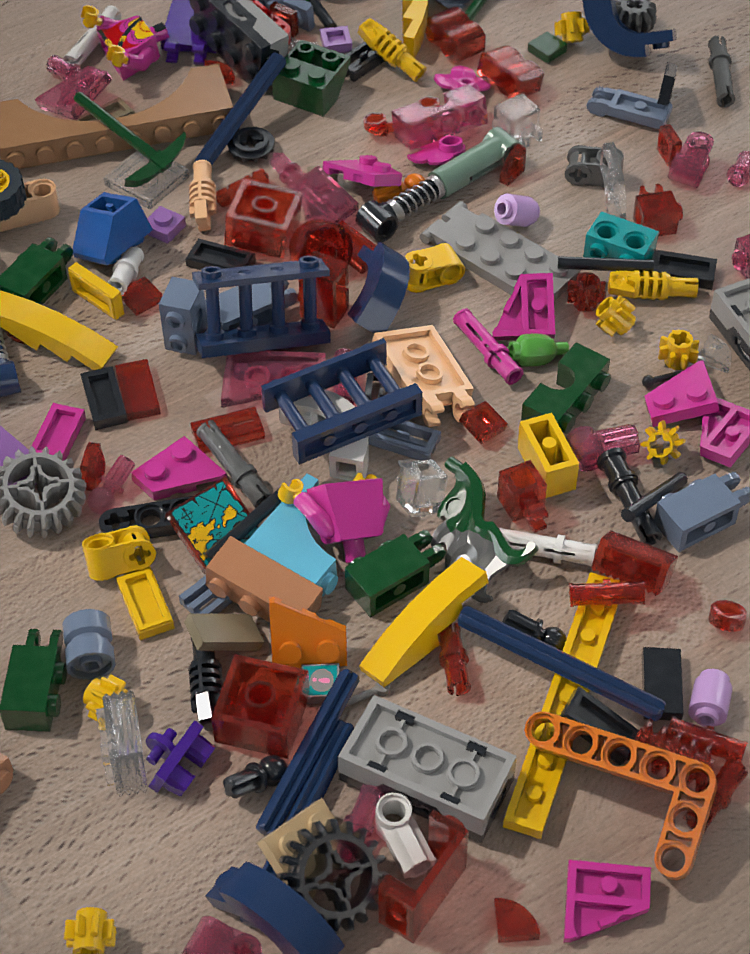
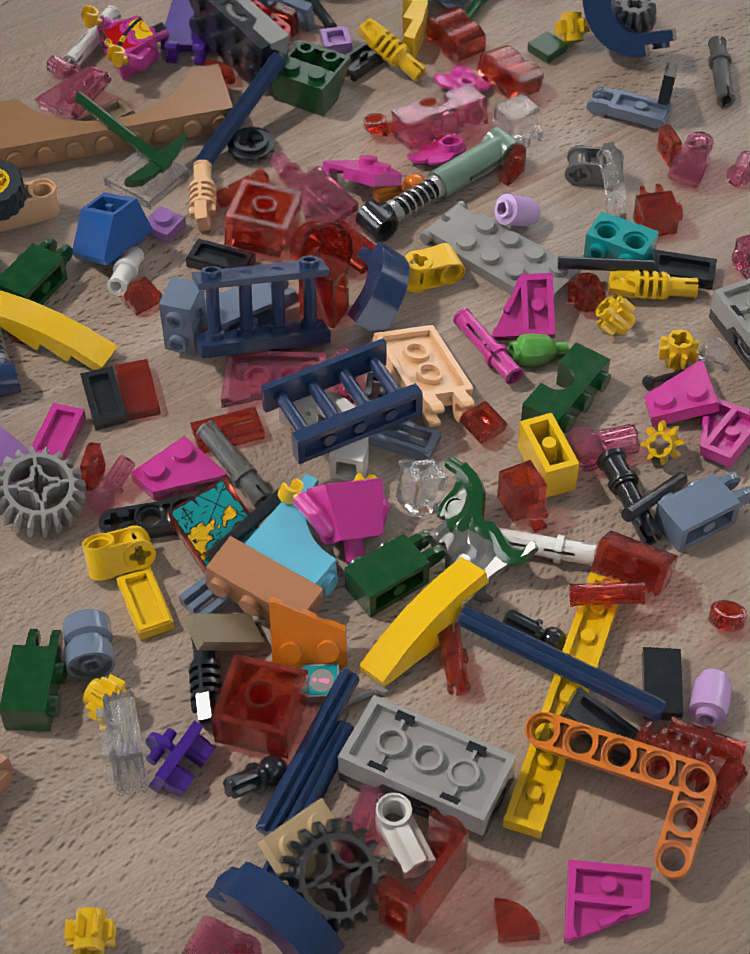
(96, 291): yellow tile -> none

